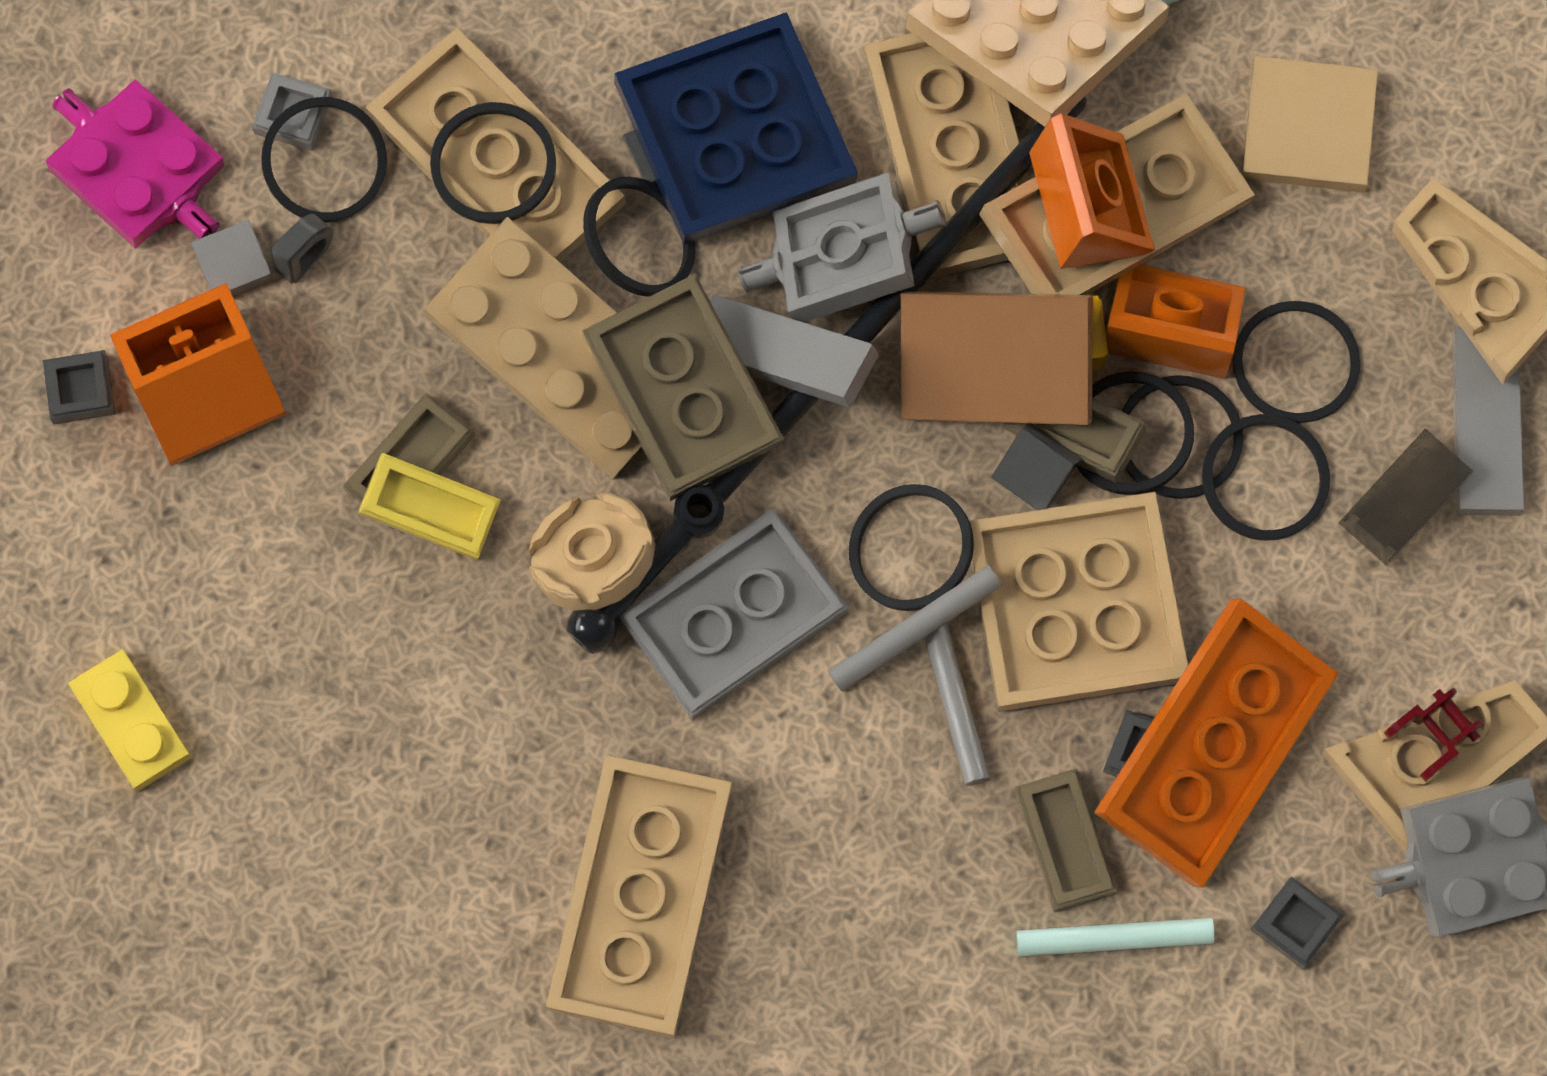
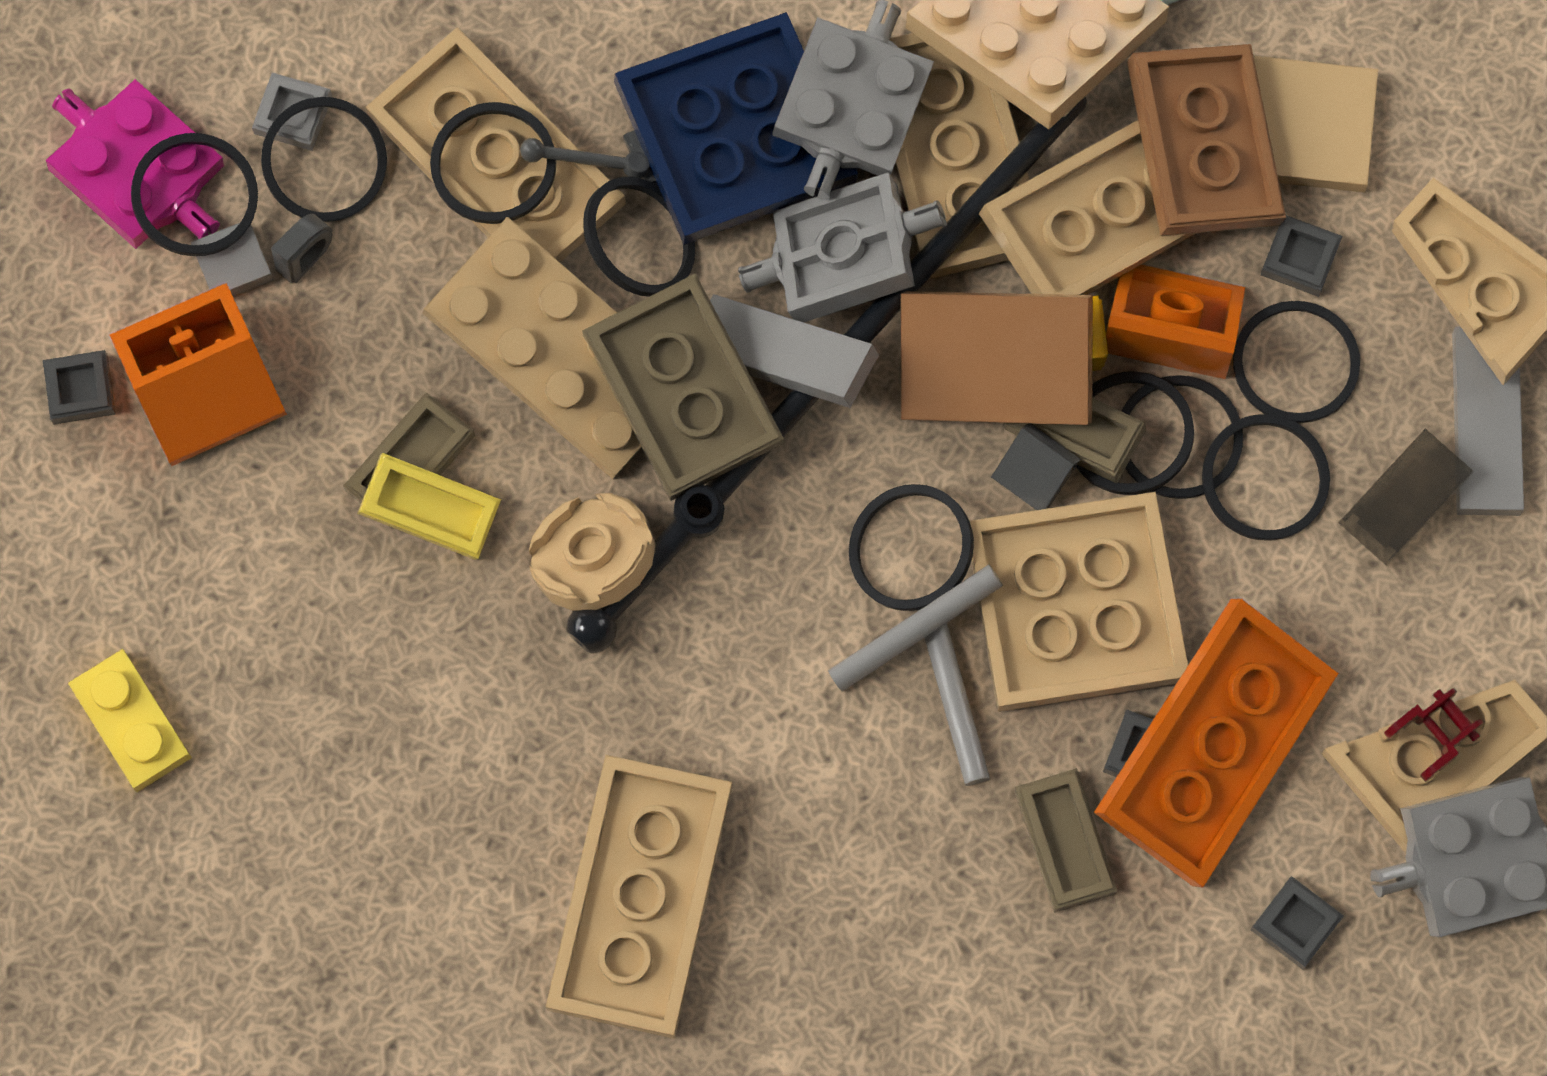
(200, 139): none -> black piece
(633, 165): none -> dark grey hinge
(733, 613): light grey tile -> none
(852, 98): none -> light grey plate
(1089, 193): orange slope -> none
(1115, 937): light aqua bar -> none
(1206, 139): none -> medium nougat tile
(1301, 255): none -> dark grey tile

